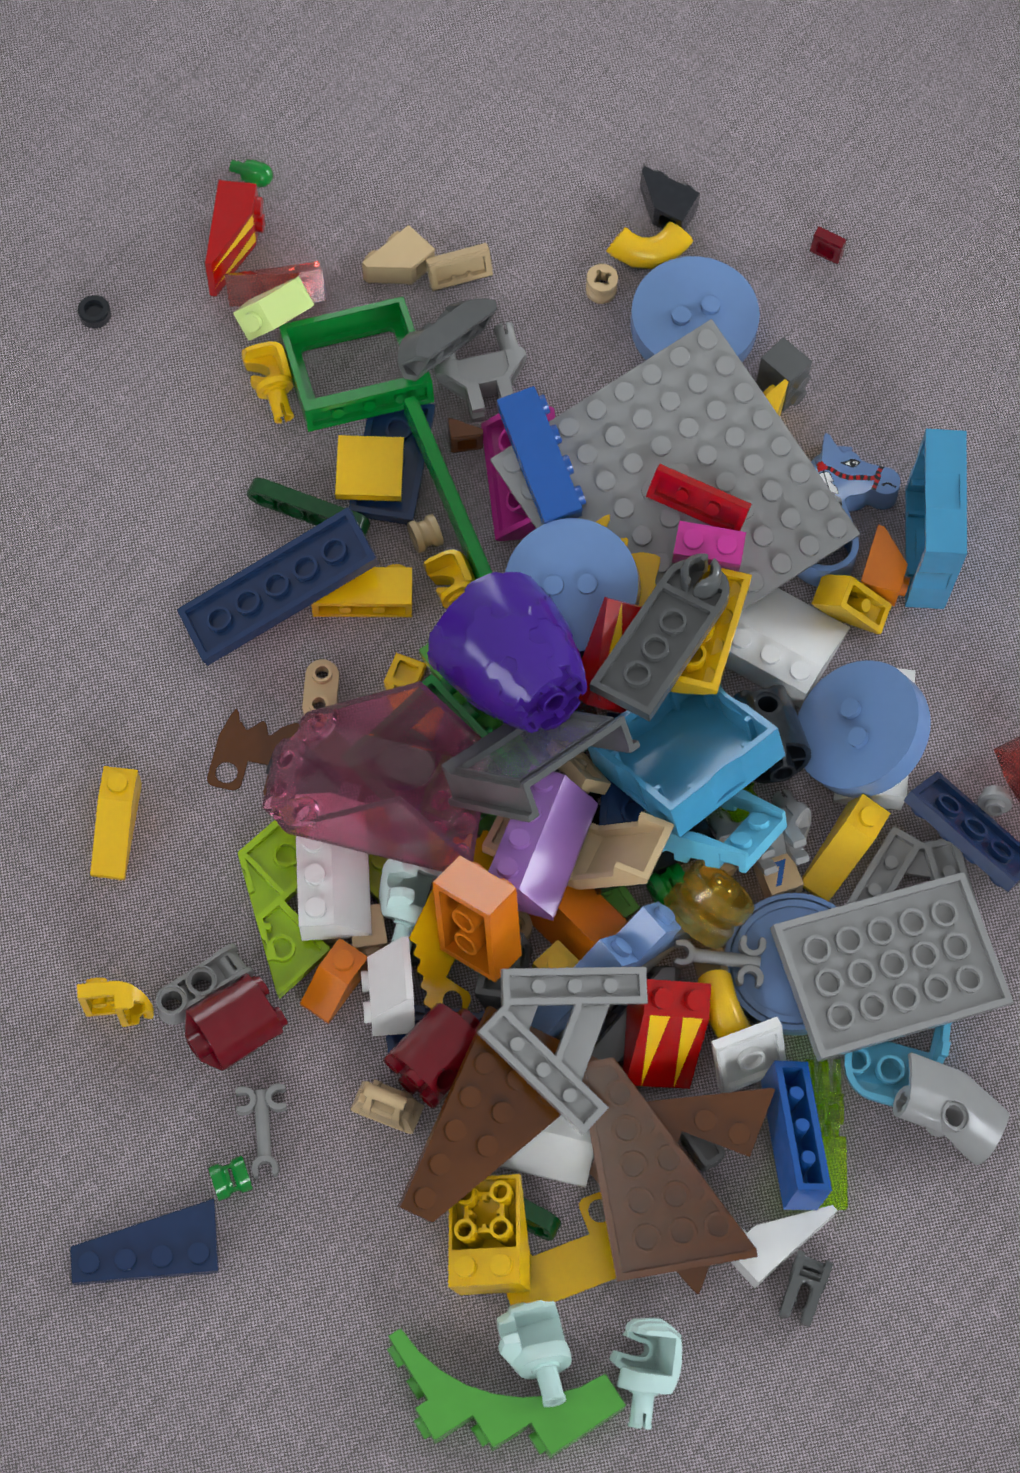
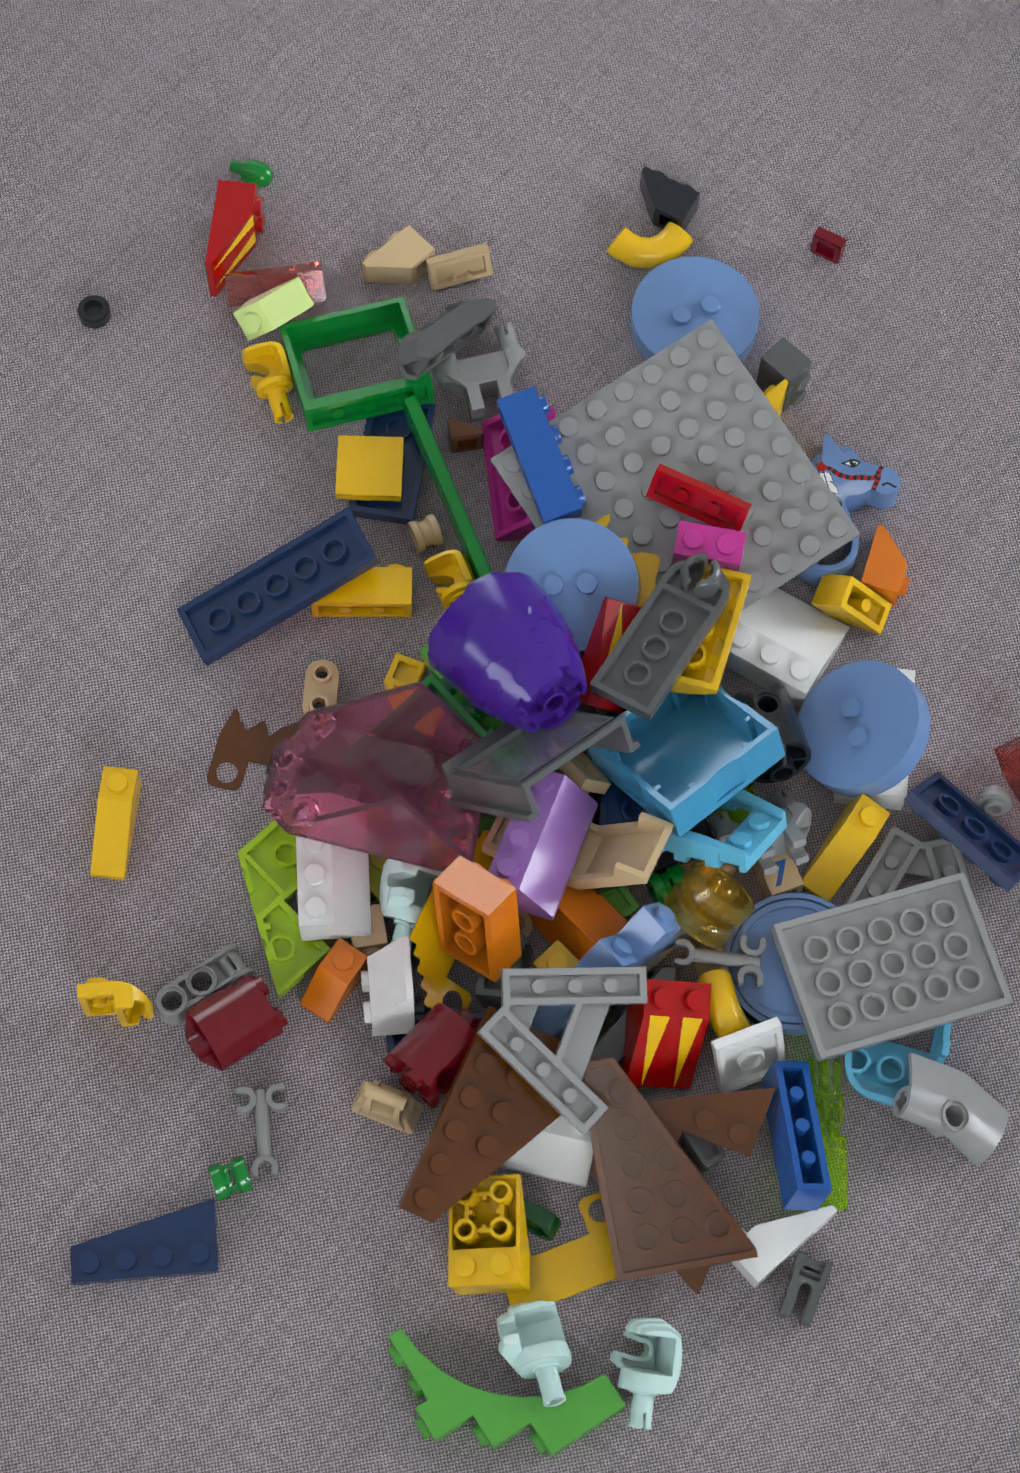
(296, 503): dark green beam -> none
(601, 292): tan wheel -> none
(936, 518): dark azure tile -> none

